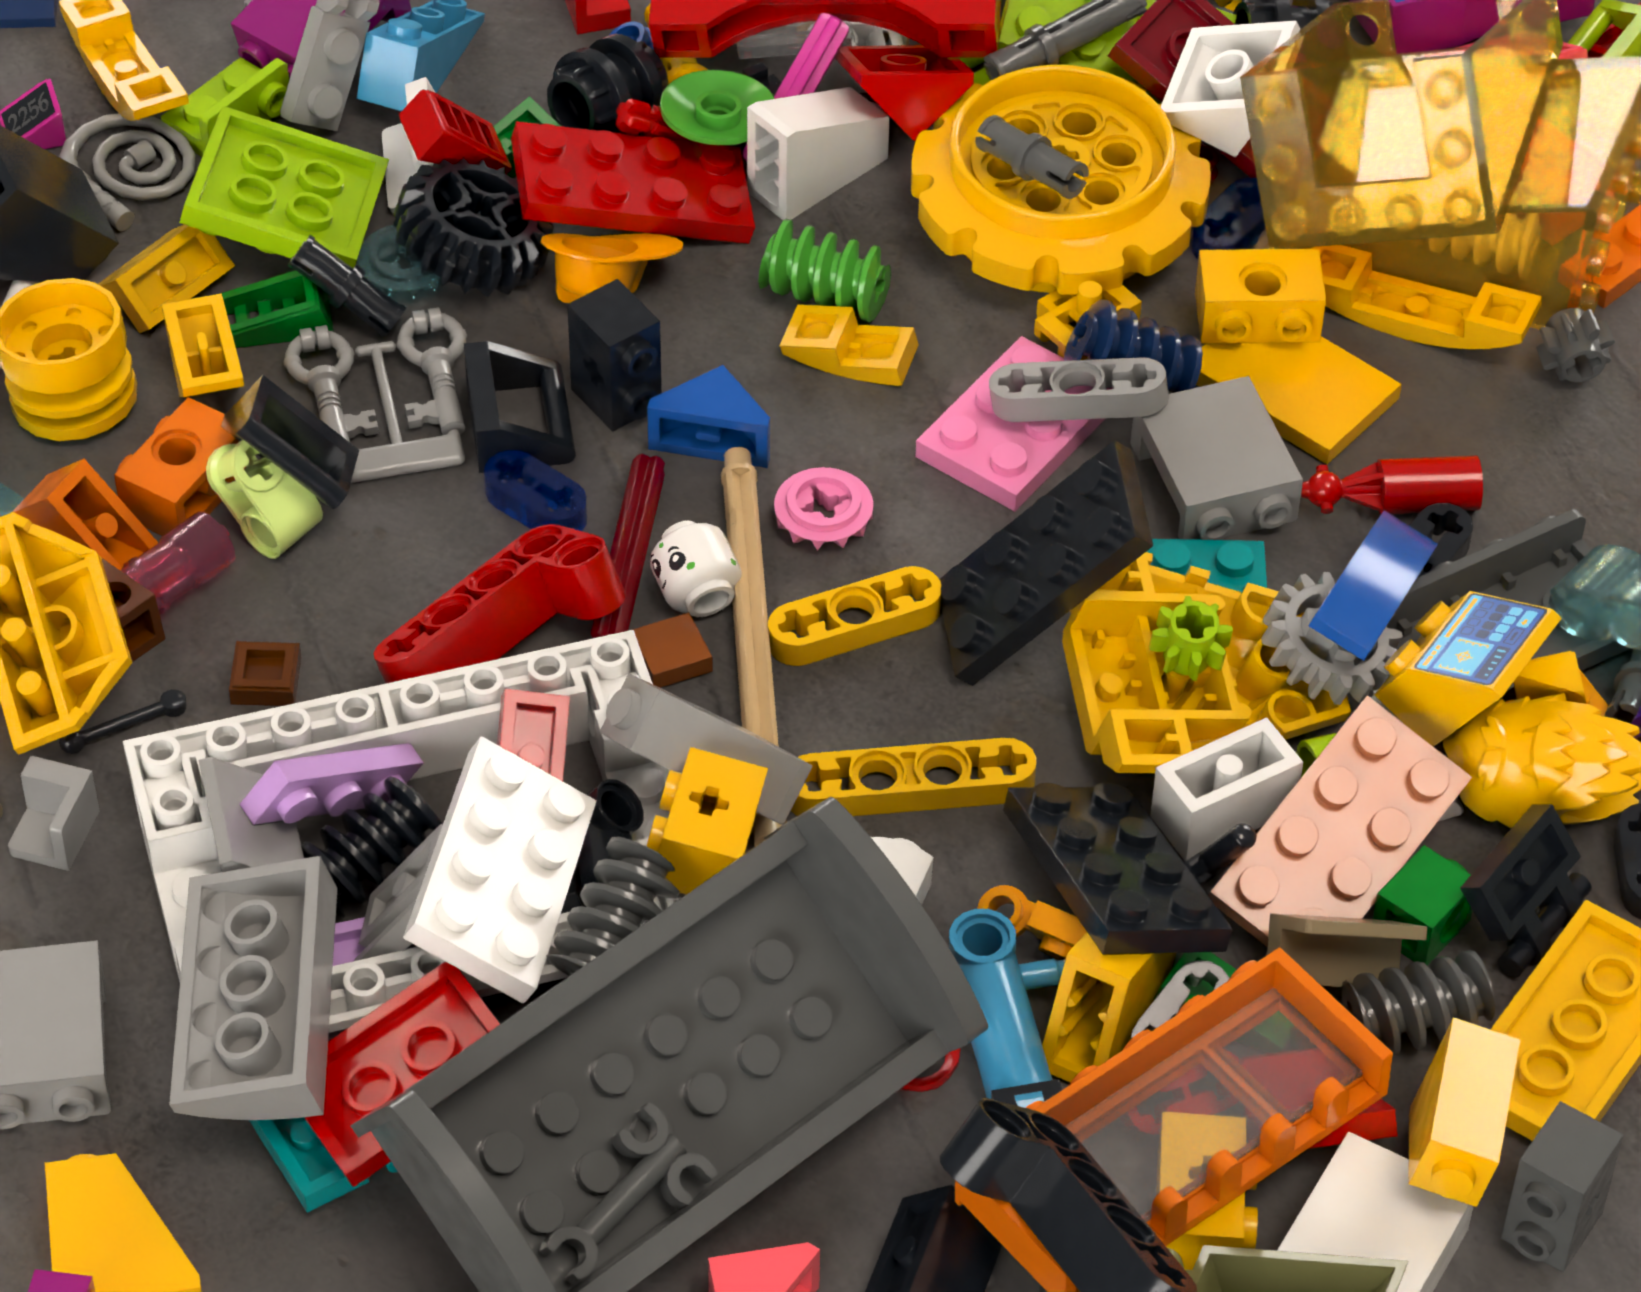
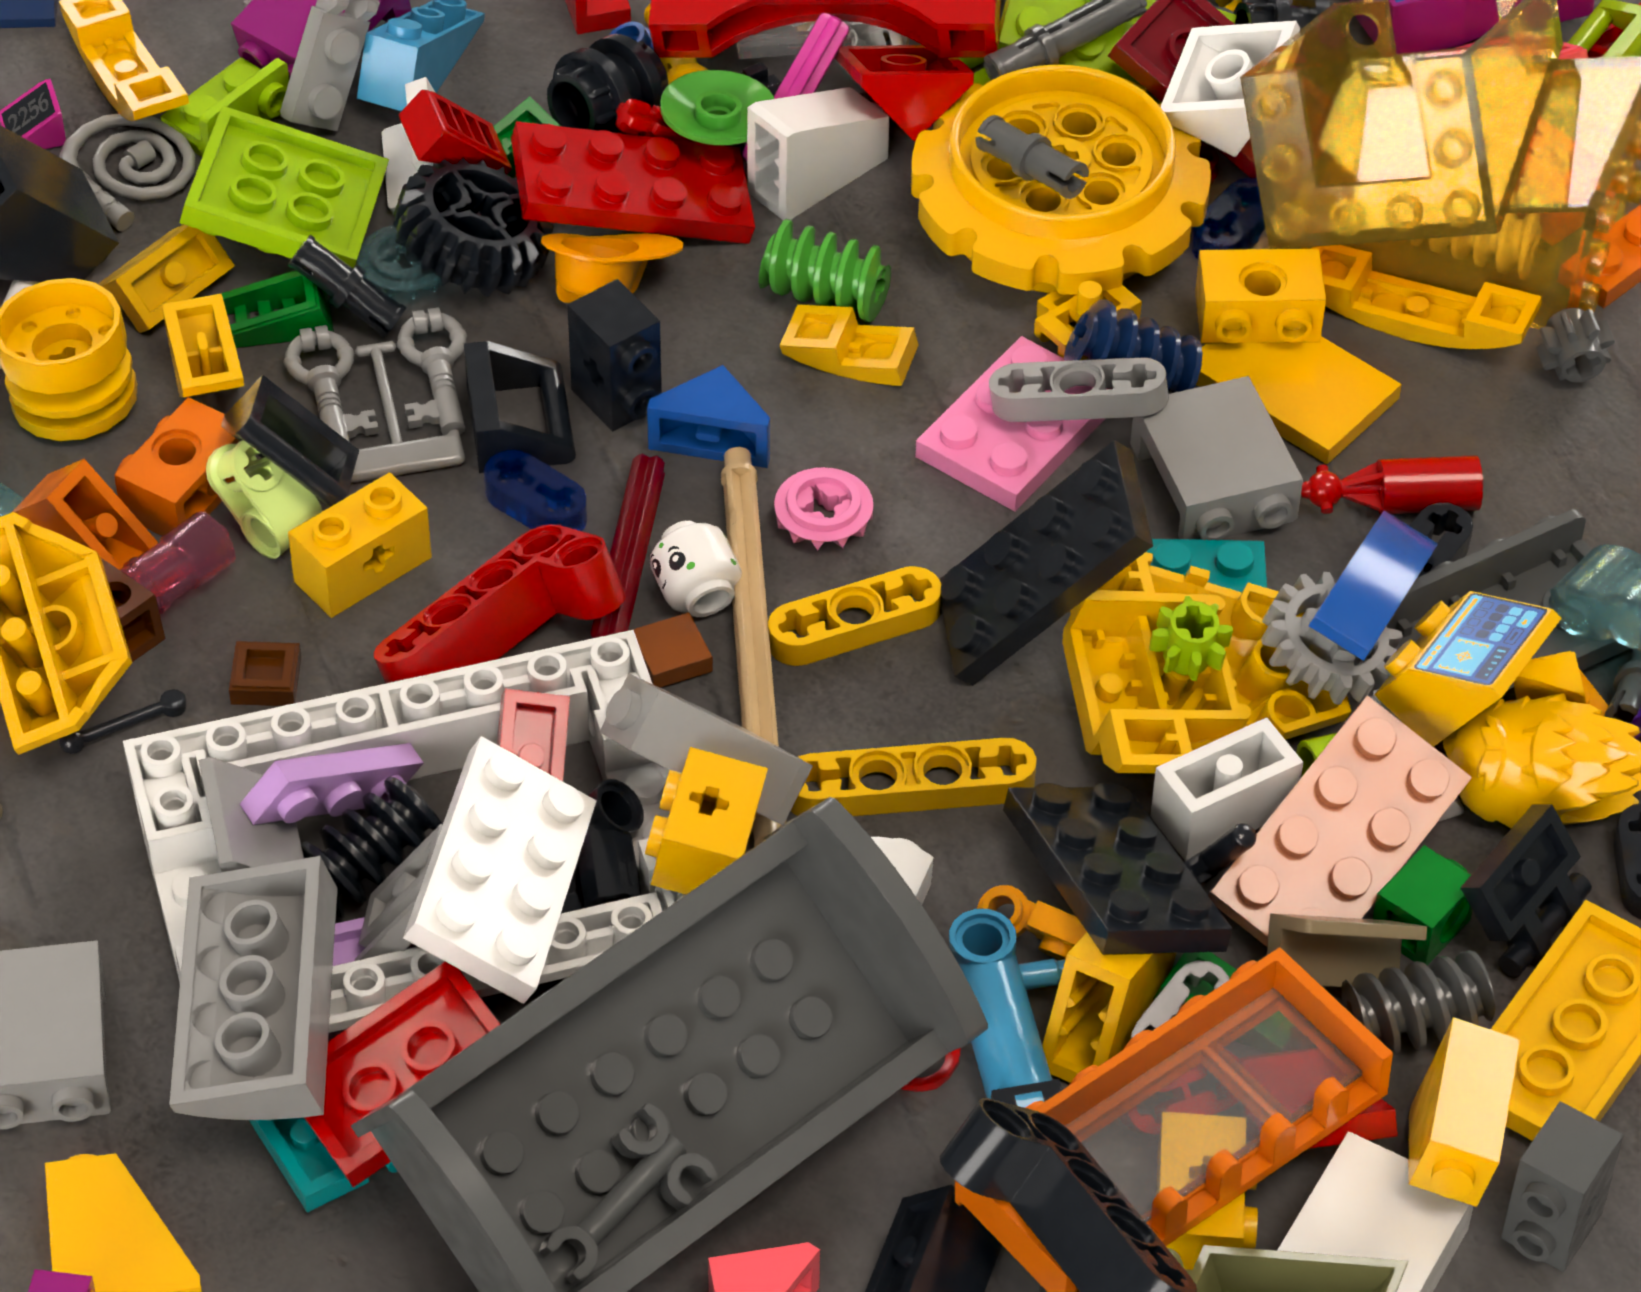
(58, 813): light grey panel -> none
(360, 544): none -> yellow brick
(614, 904): dark grey piece -> none

